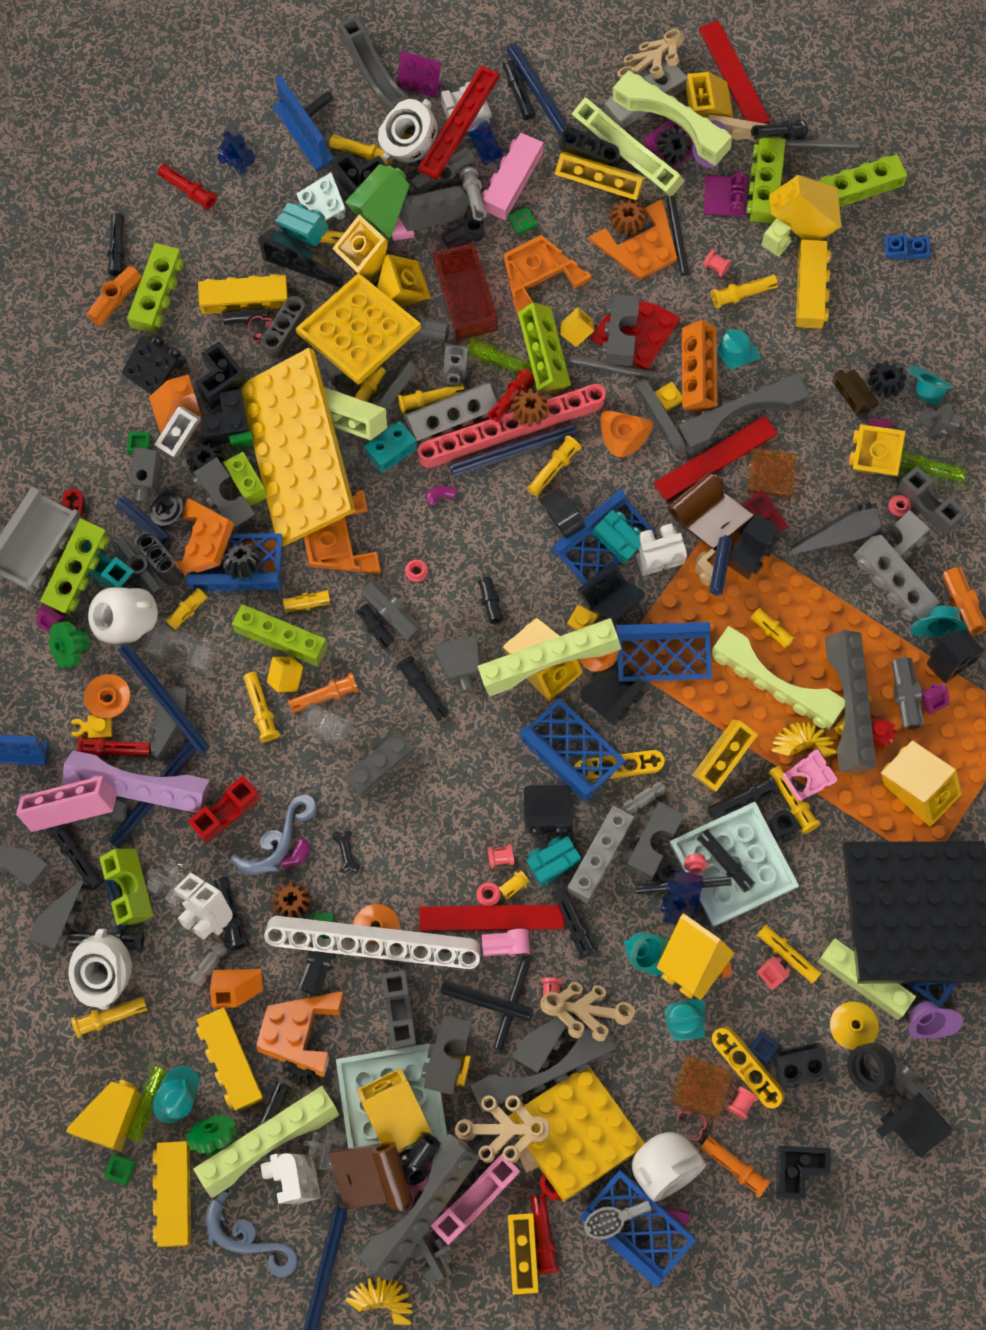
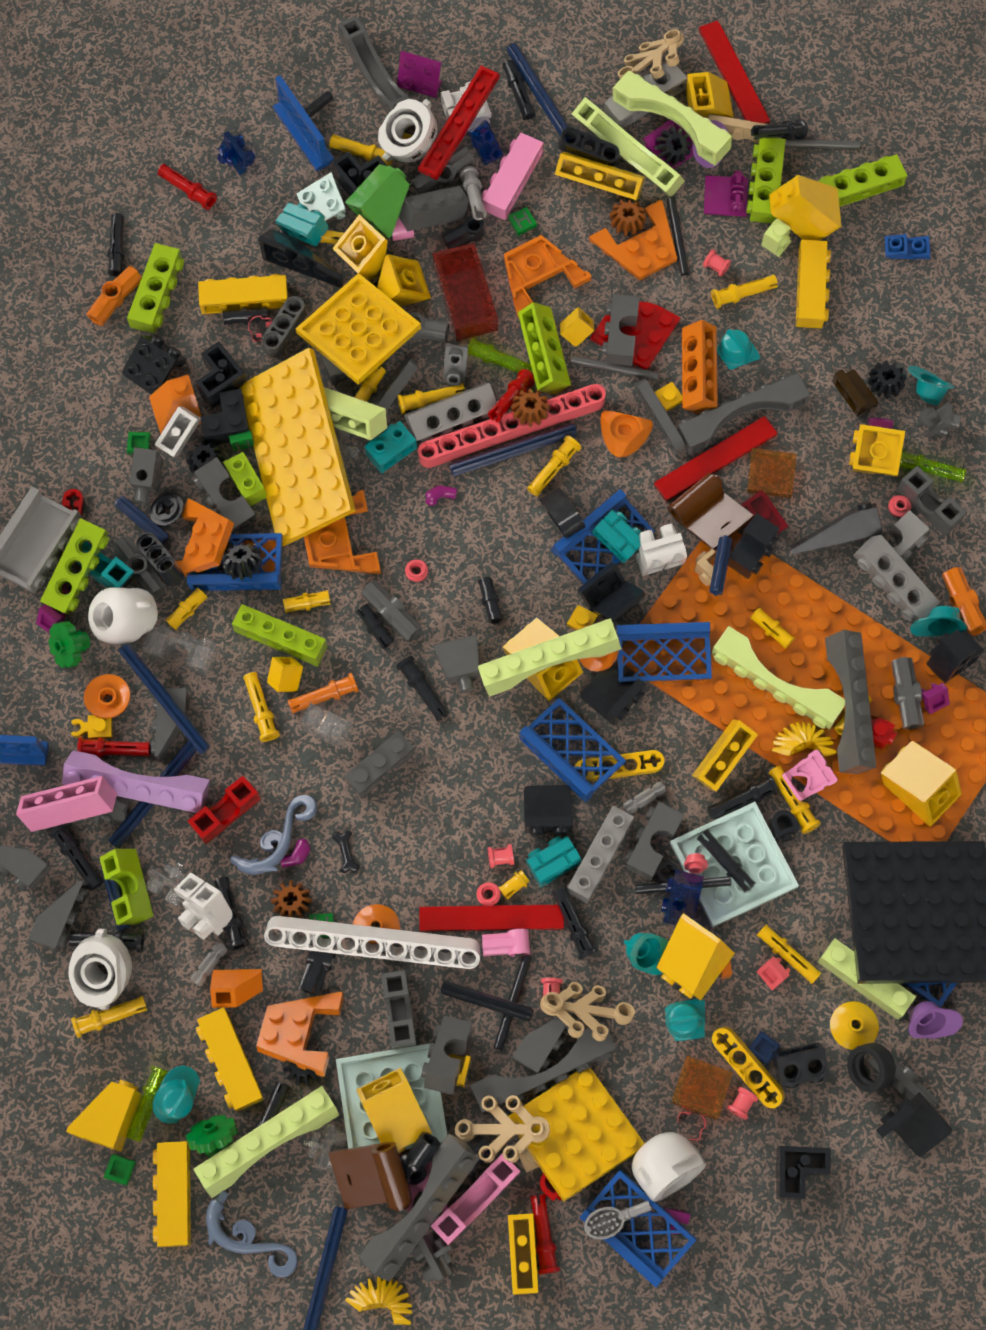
(297, 1177): white hips -> none
(745, 1174): orange pin -> none

